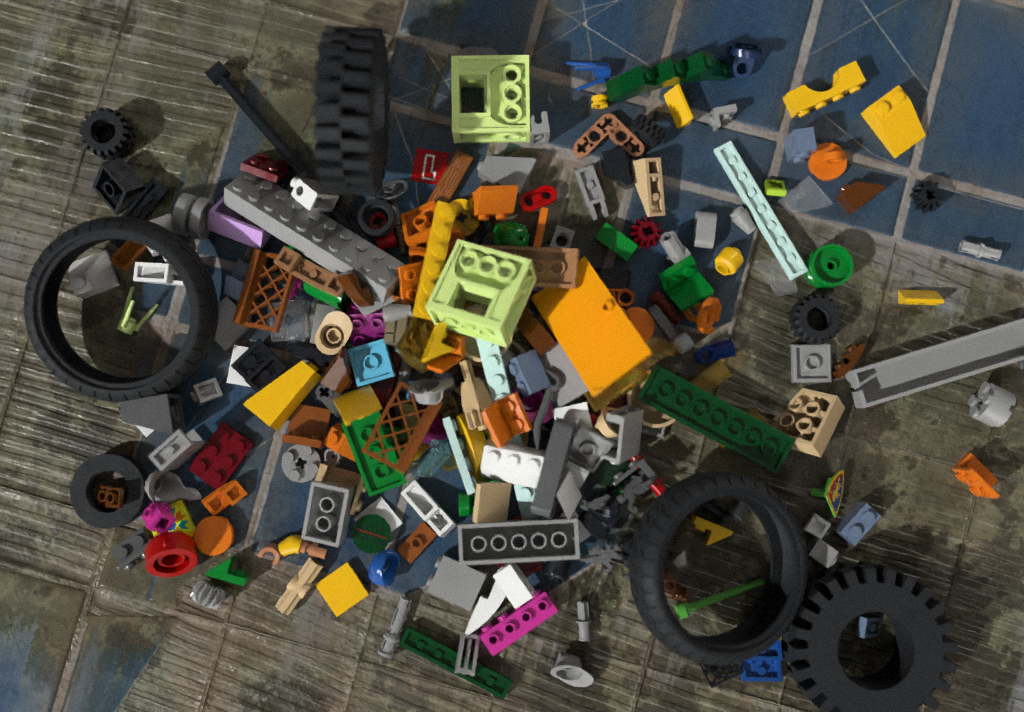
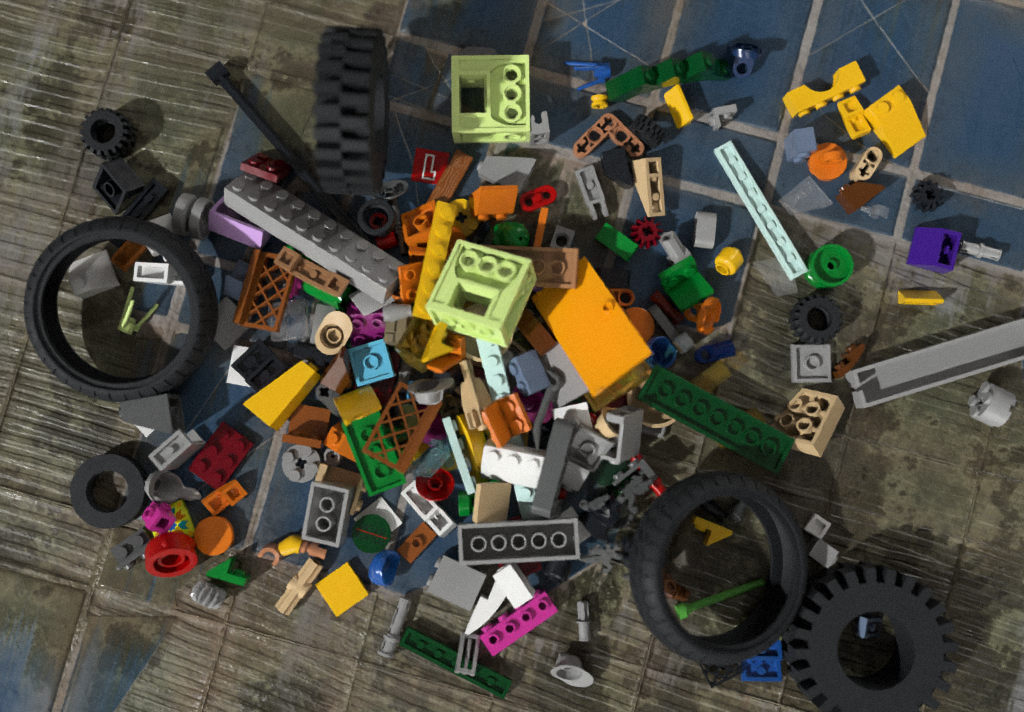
(110, 496): reddish brown slope -> none
(205, 391): light grey bracket -> none
(311, 195): white torso -> none
(351, 286): reddish brown slope -> none
(441, 479): none -> red dish
(569, 495): white sticker -> none
(663, 352): none -> blue hair
(742, 219): light grey cone -> none
(775, 187): lime tile -> none
(832, 491): shield -> none
(853, 118): none -> yellow slope
(857, 523): sand blue piece -> none
(864, 162): none -> tan beam
(875, 211): none -> clear piece
(934, 249): none -> dark purple slope
(976, 476): orange bracket -> none

